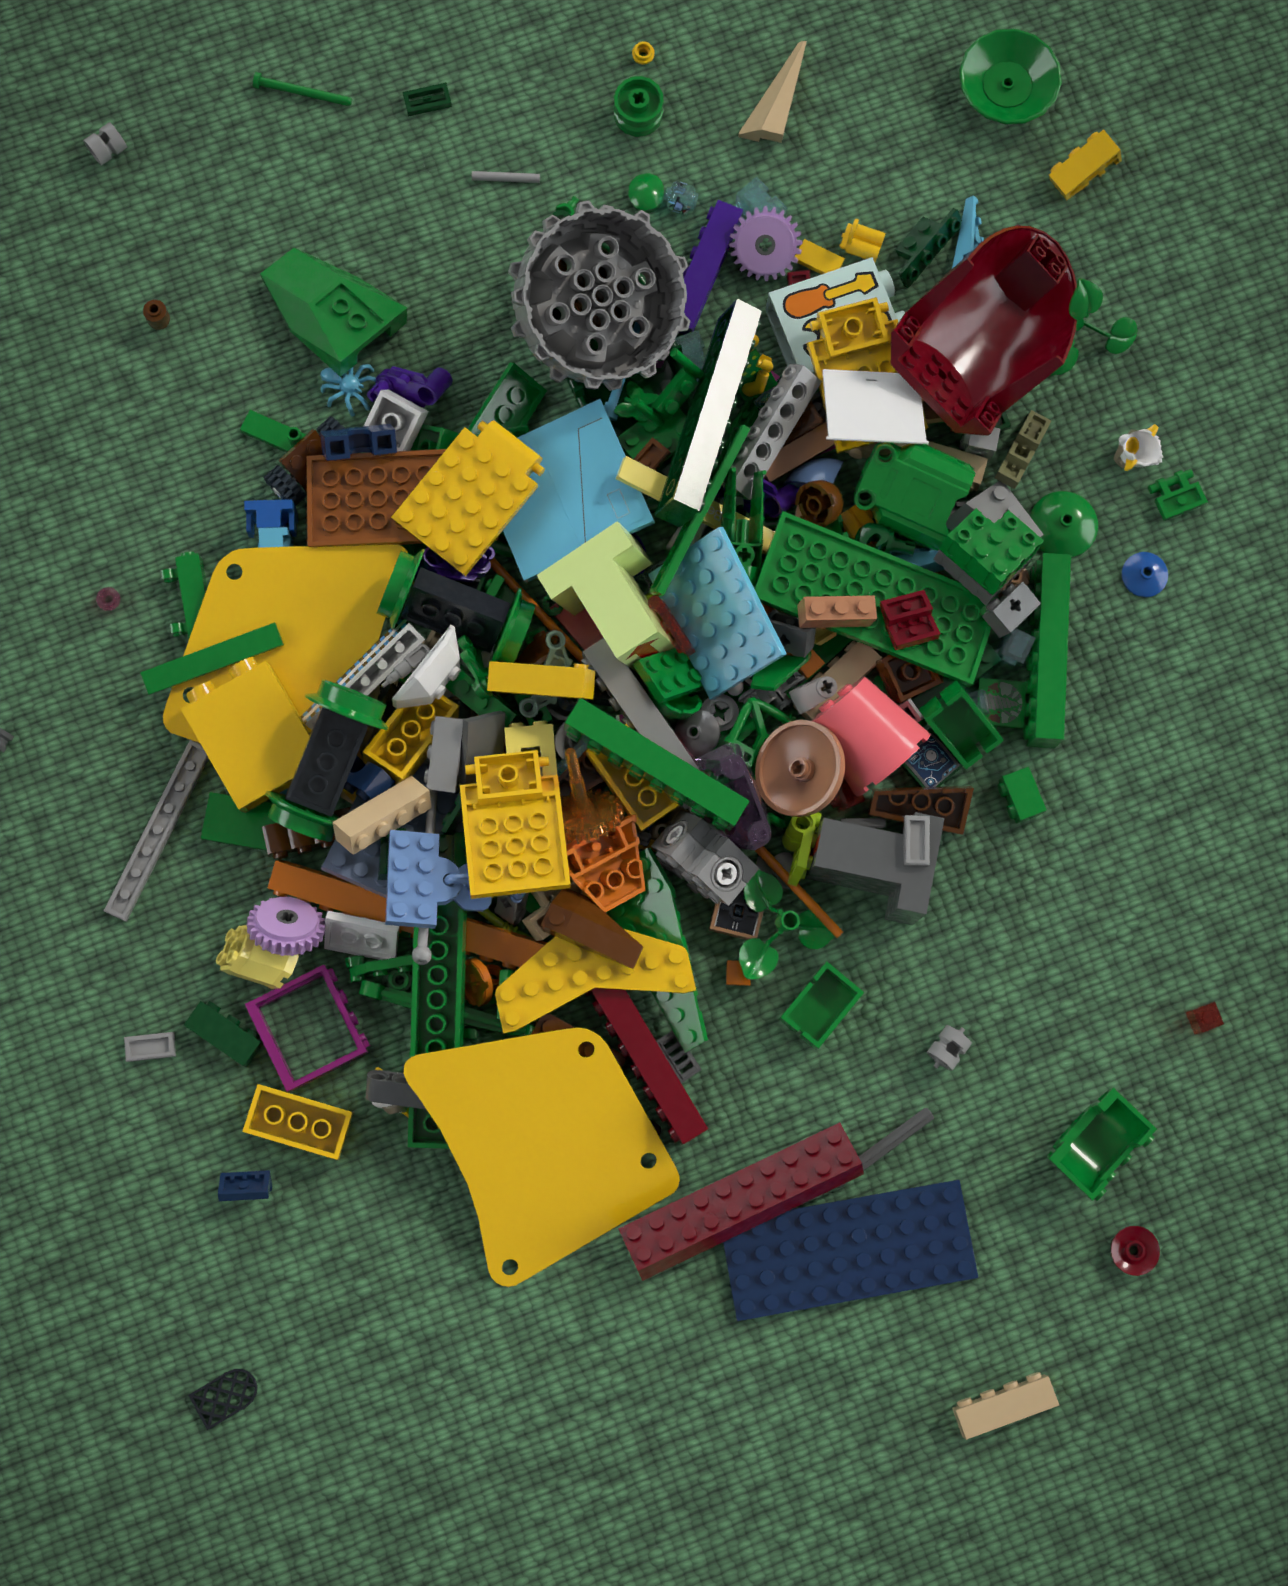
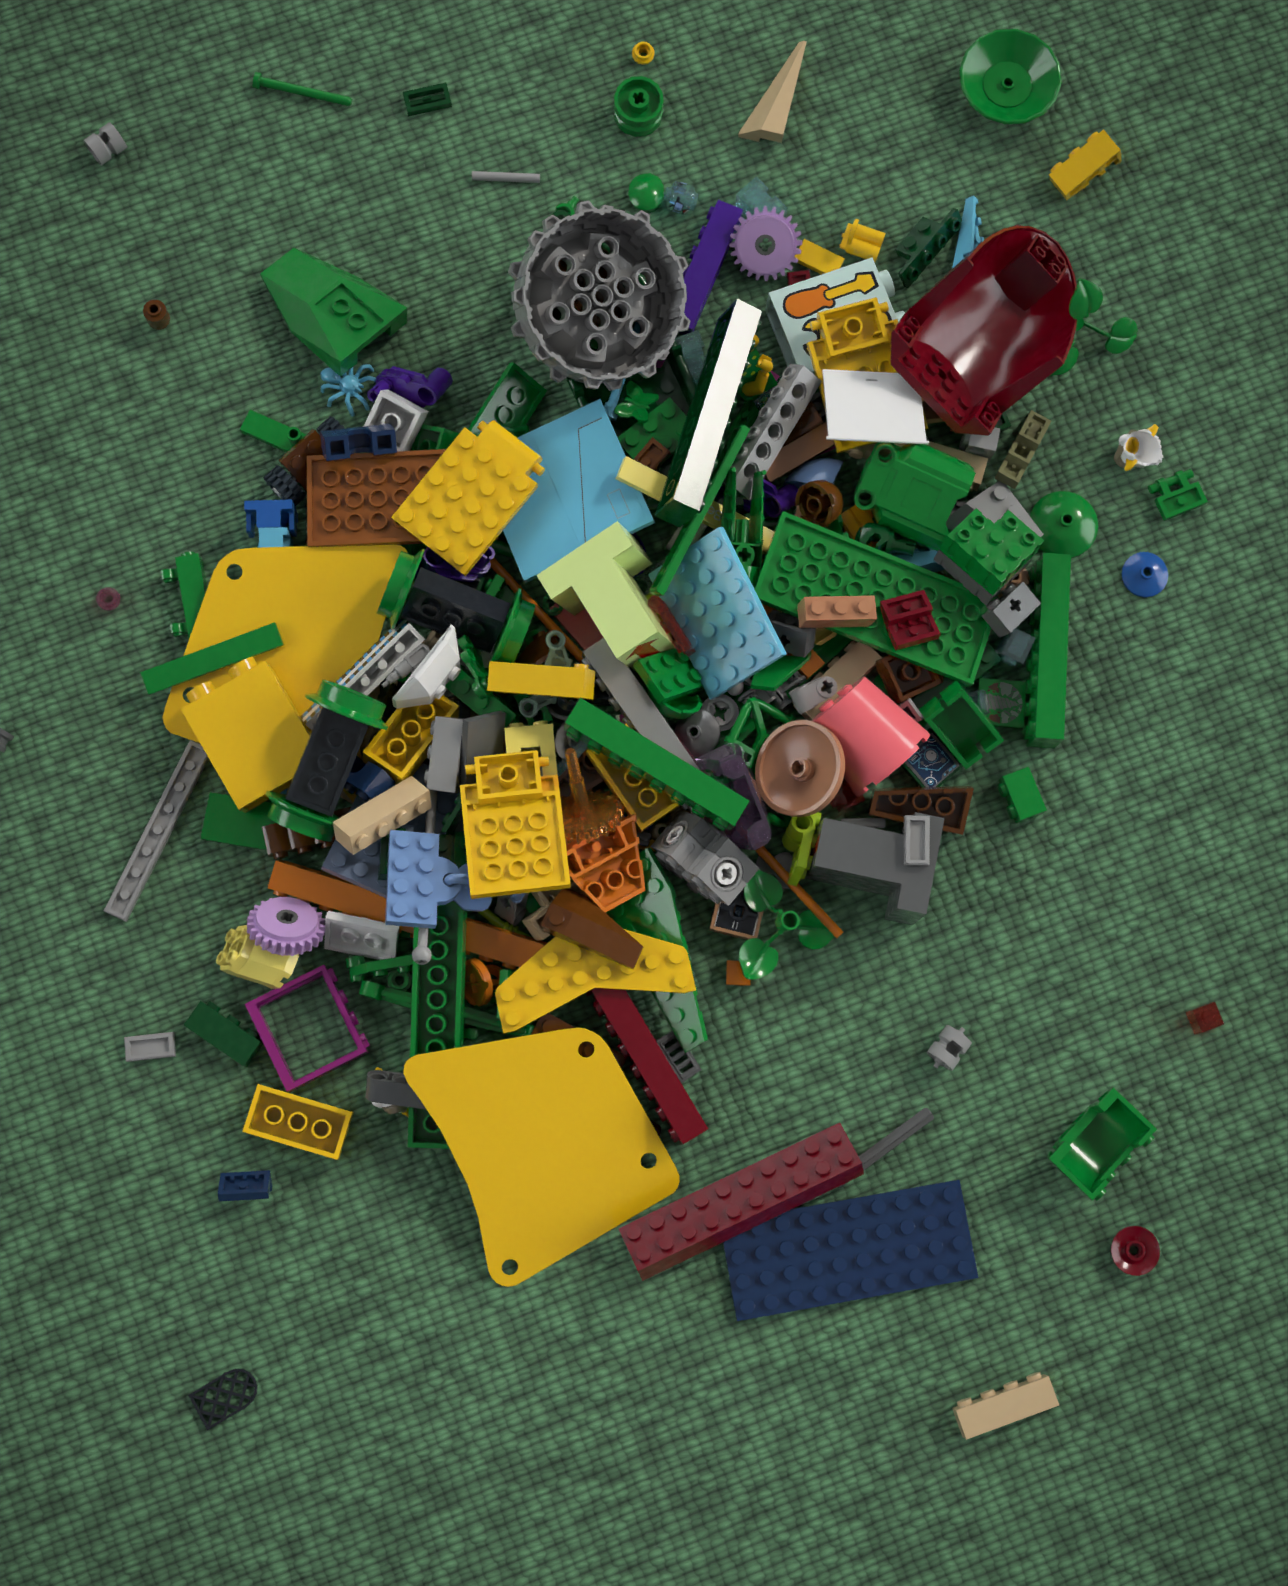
(675, 392): green plate -> none
(821, 1005): green piece -> none

